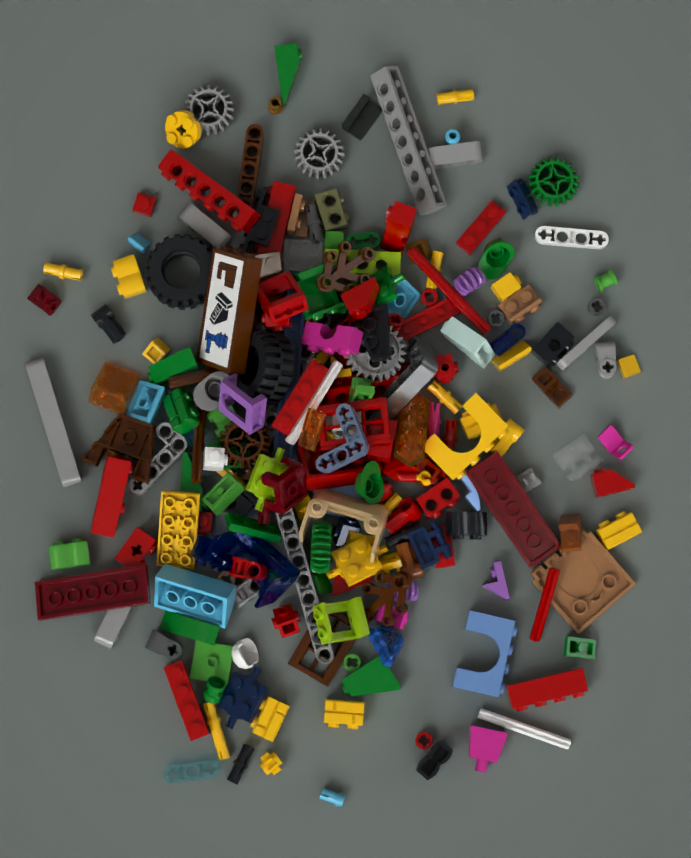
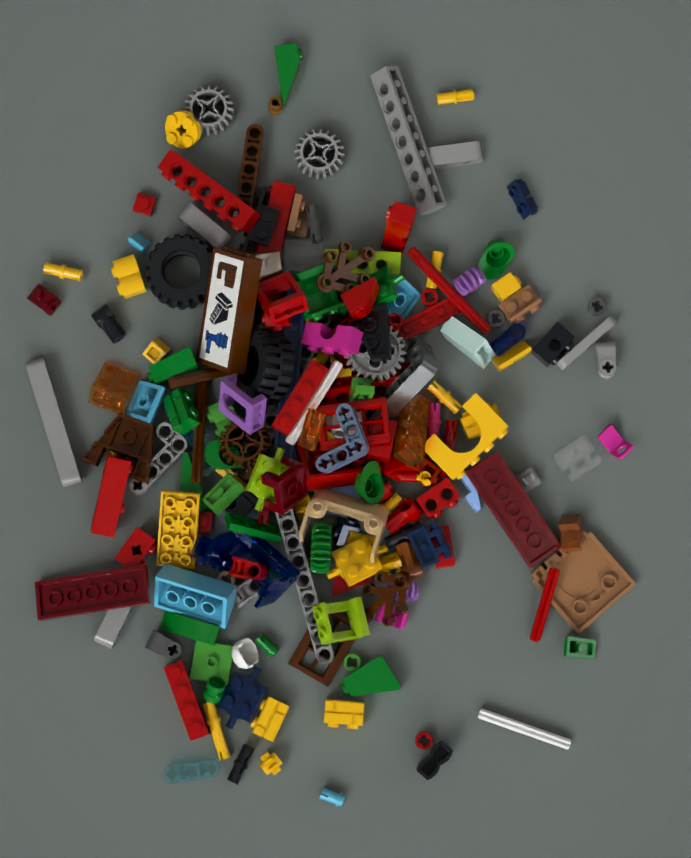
(69, 555): bright green brick -> none
(208, 391): light grey piece -> none
(214, 459): white brick -> none
(269, 647): none -> green pin
(286, 620): red brick -> none
(322, 584): green slope -> none
(327, 212): olive brick -> none
(332, 239): bright green slope -> none
(361, 118): pearl dark grey panel -> none
(361, 237): green beam -> none
(386, 643): blue rock -> none
(423, 246): pearl gold slope -> none
(446, 361): red brick -> none
(455, 135): medium azure pin -> none
(466, 524): black brick -> none
(480, 227): red plate -> none
(485, 746): dark pink torso -> none
(499, 587): medium lavender slope -> none
(499, 630): medium blue arch -> none
(511, 437): yellow piece -> none
(547, 688): red brick -> none
(552, 387): reddish brown slope -> none
(561, 180): green gear -> none
(571, 237): white beam -> none
(605, 280): bright green bush -> none
(609, 483): red slope -> none
(619, 530): yellow brick -> none
(628, 366): yellow slope -> none

